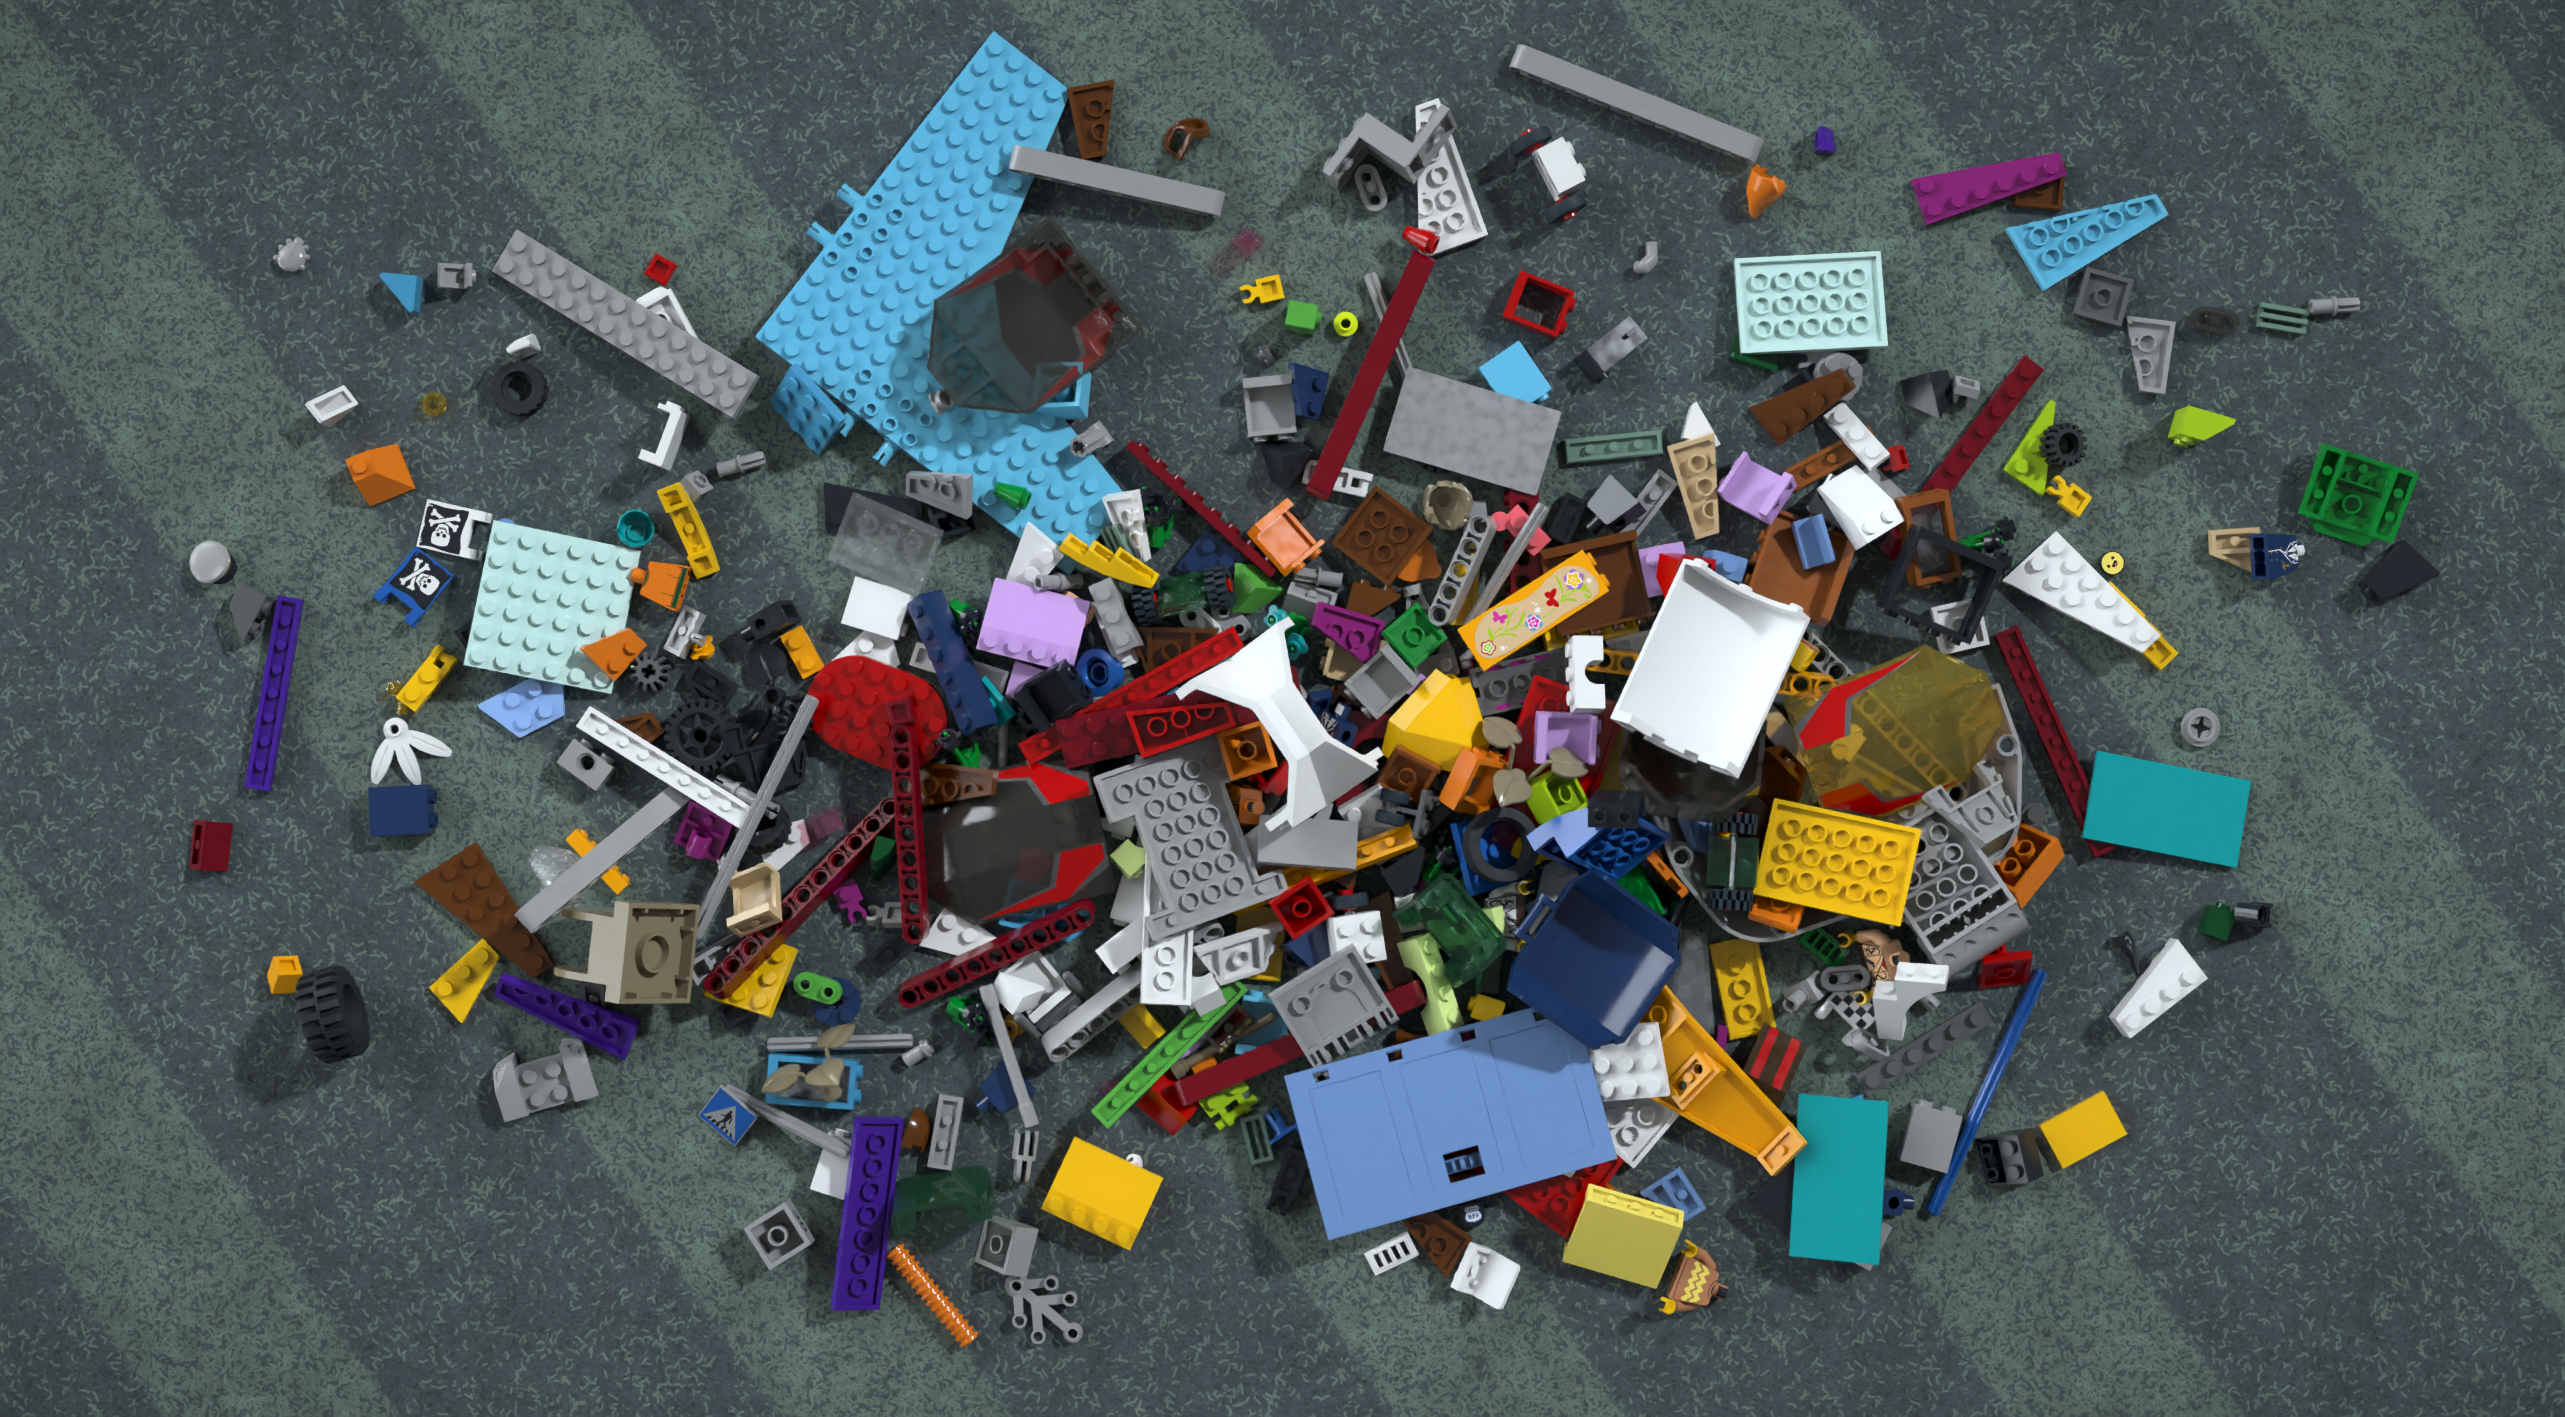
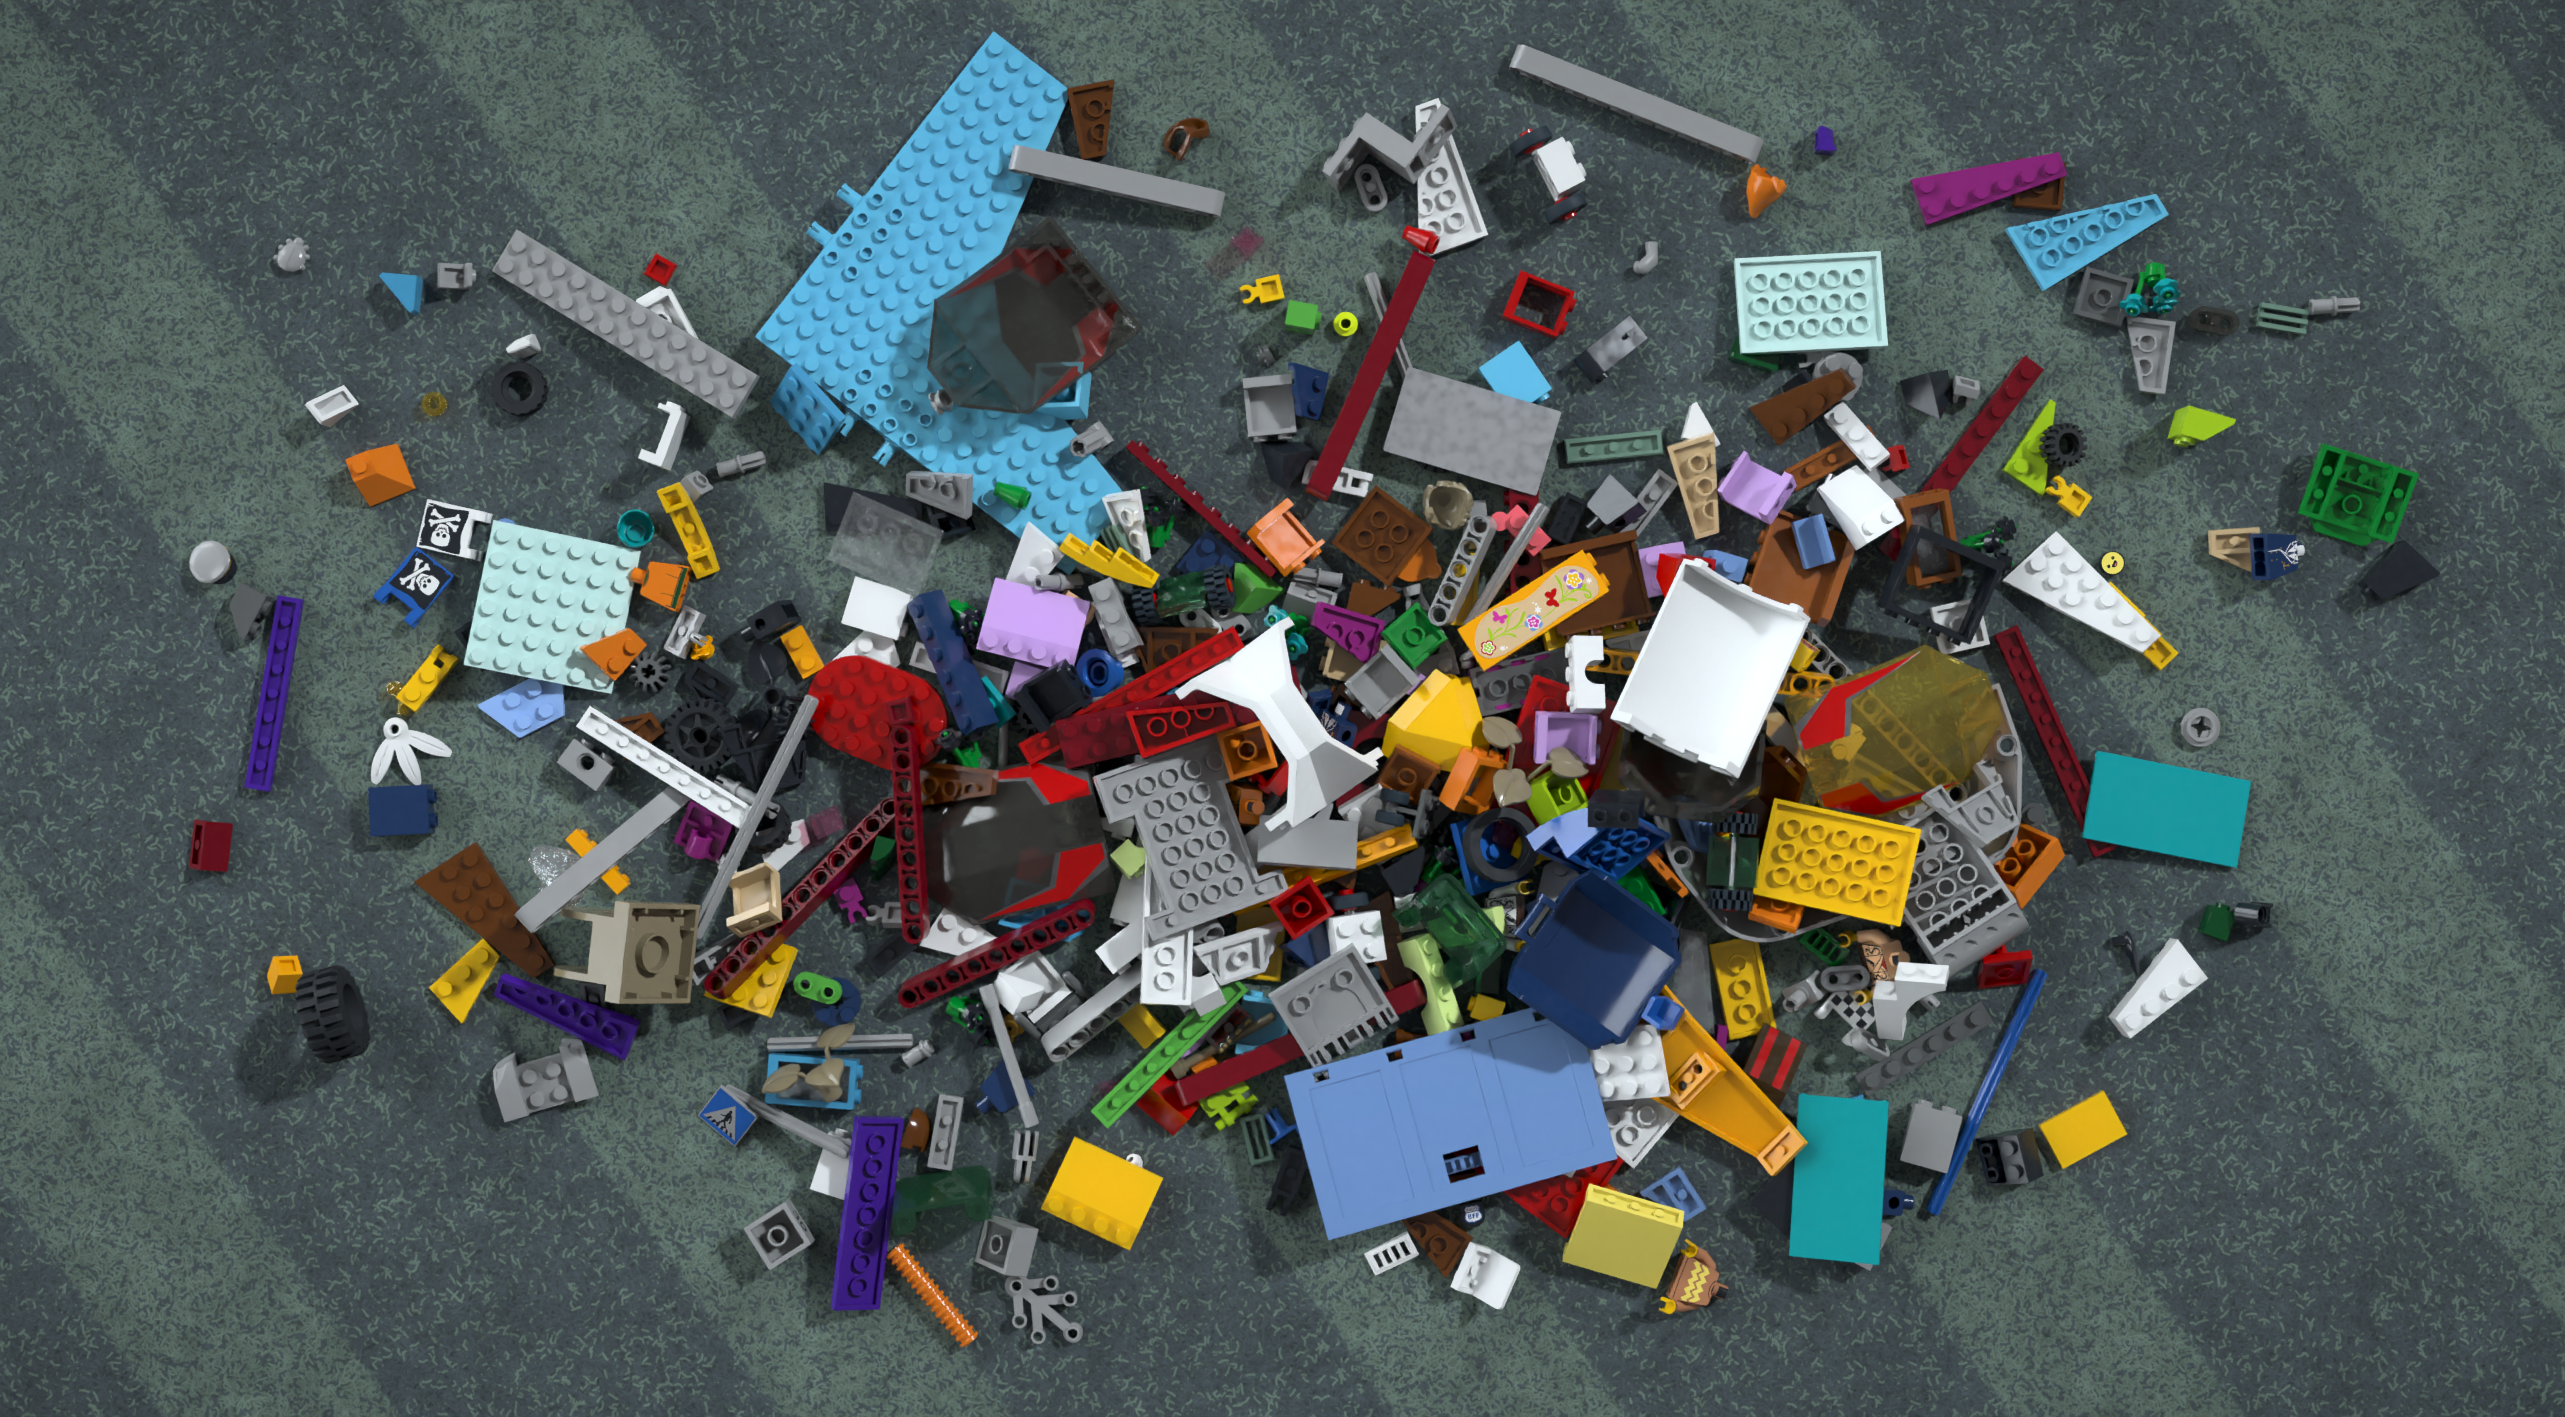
(1662, 1012): none -> blue panel
(2164, 287): none -> teal plant

